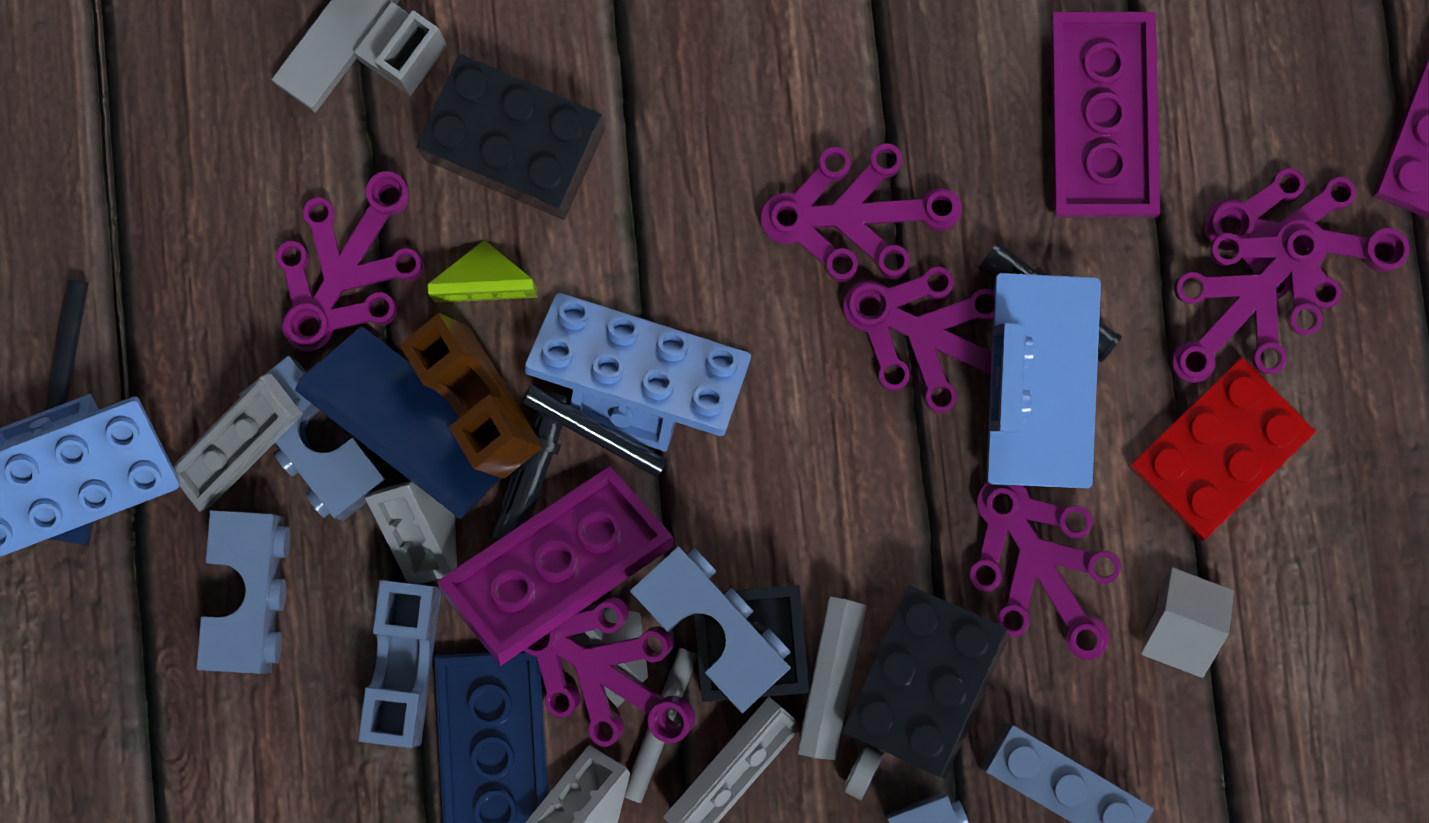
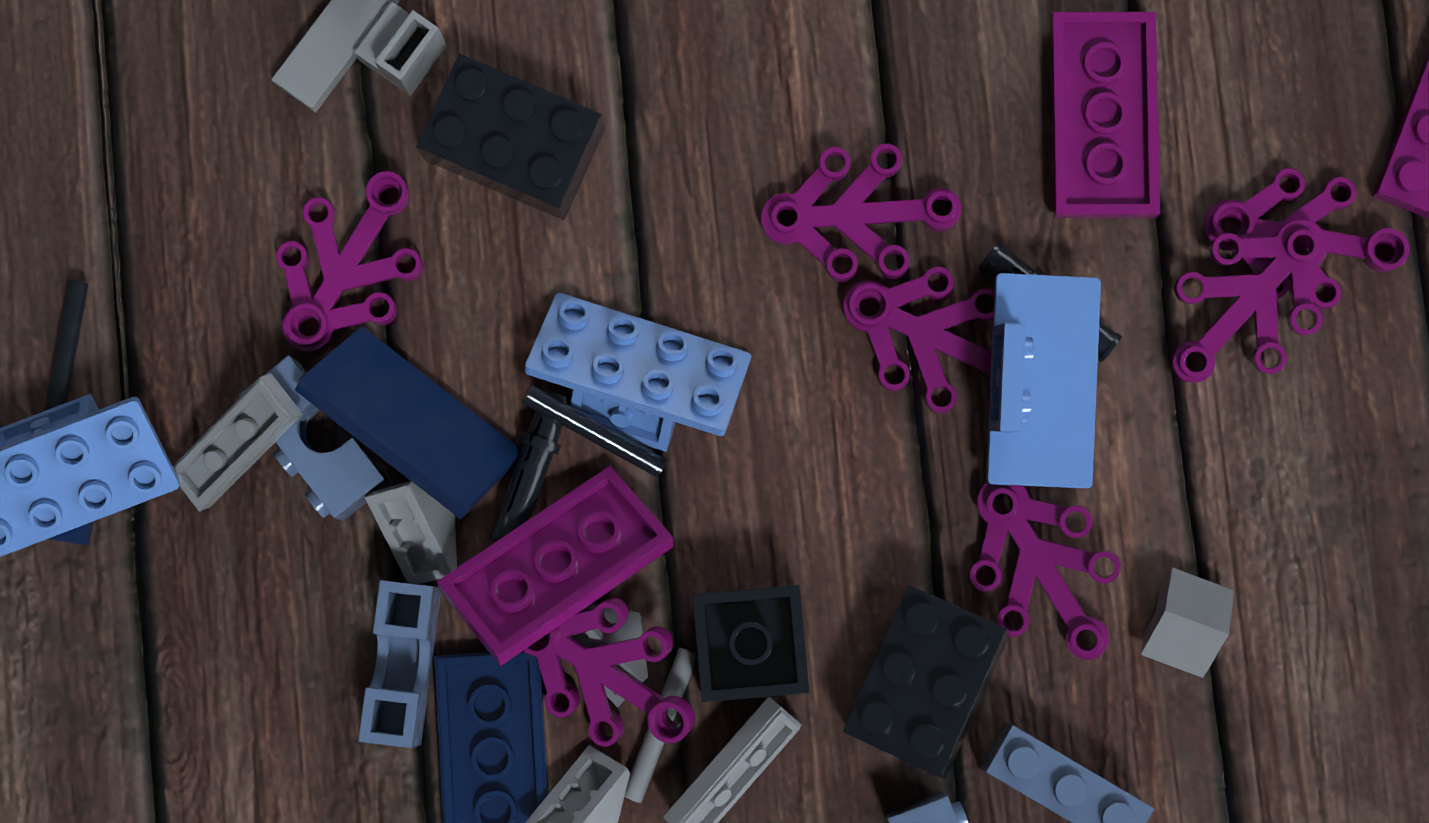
(248, 636): sand blue arch -> none
(482, 276): lime slope -> none
(490, 421): reddish brown arch -> none
(683, 588): sand blue arch -> none
(831, 679): light grey tile -> none
(863, 772): light grey tile -> none
(1222, 449): red plate -> none

